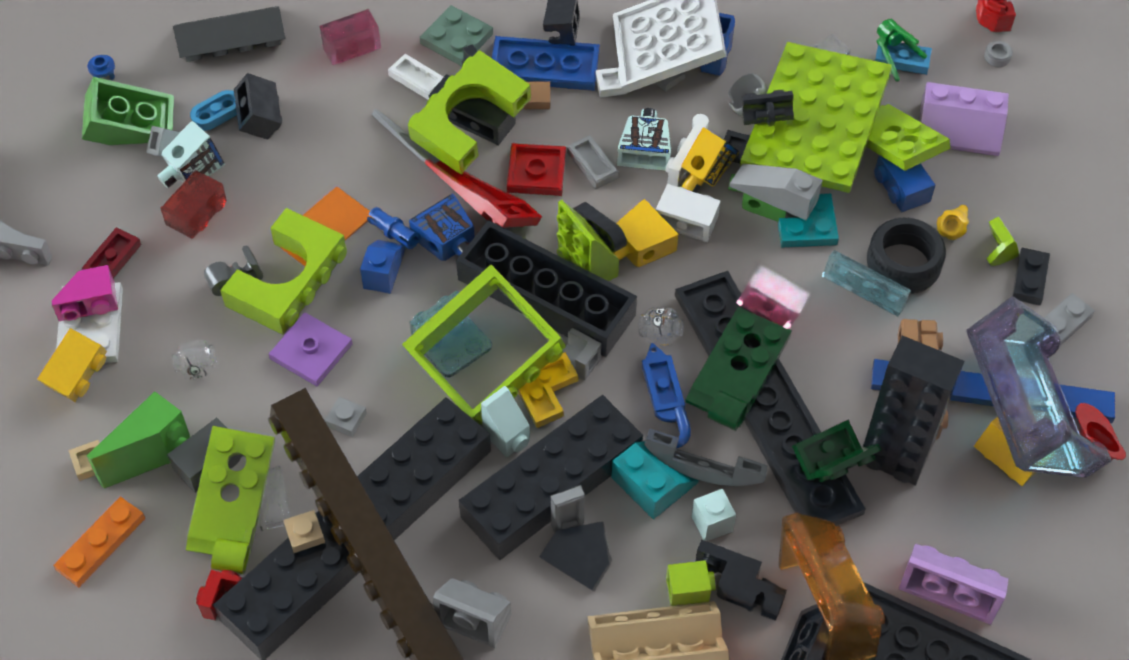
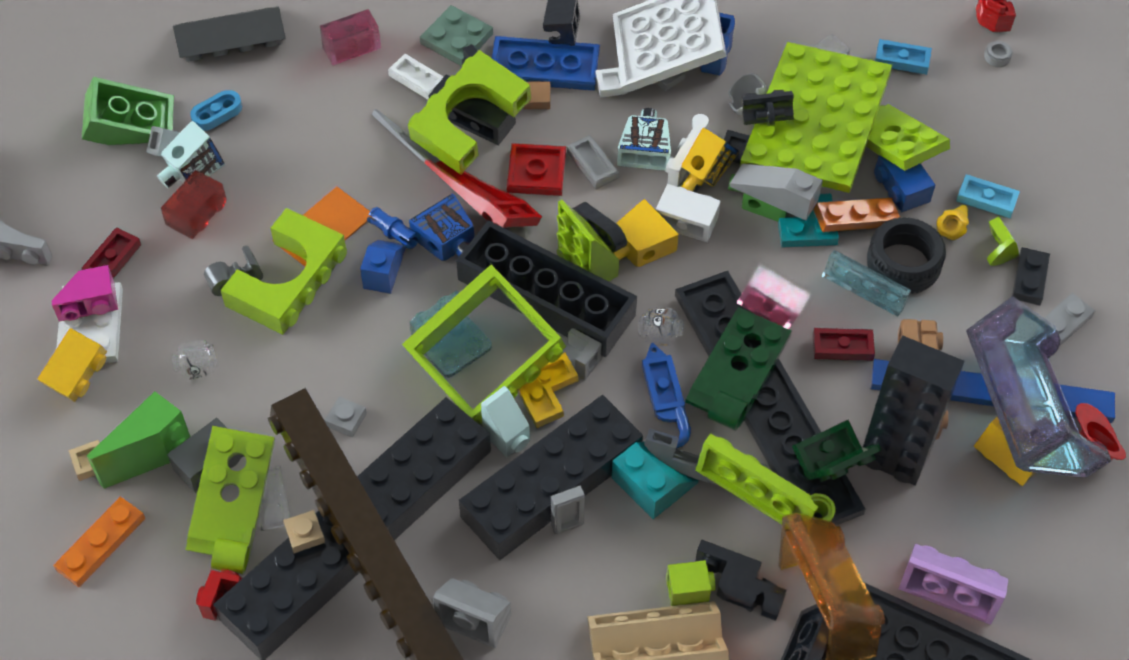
(101, 66): blue plate -> none
(257, 106): black brick -> none
(310, 349): medium lavender plate -> none
(580, 553): black slope -> none
(713, 515): light aqua brick -> none
(757, 484): none -> lime hinge
(843, 344): none -> dark red plate
(855, 214): none -> orange plate
(892, 34): green plant -> none
(966, 116): lavender slope -> none
(988, 196): none -> medium azure plate

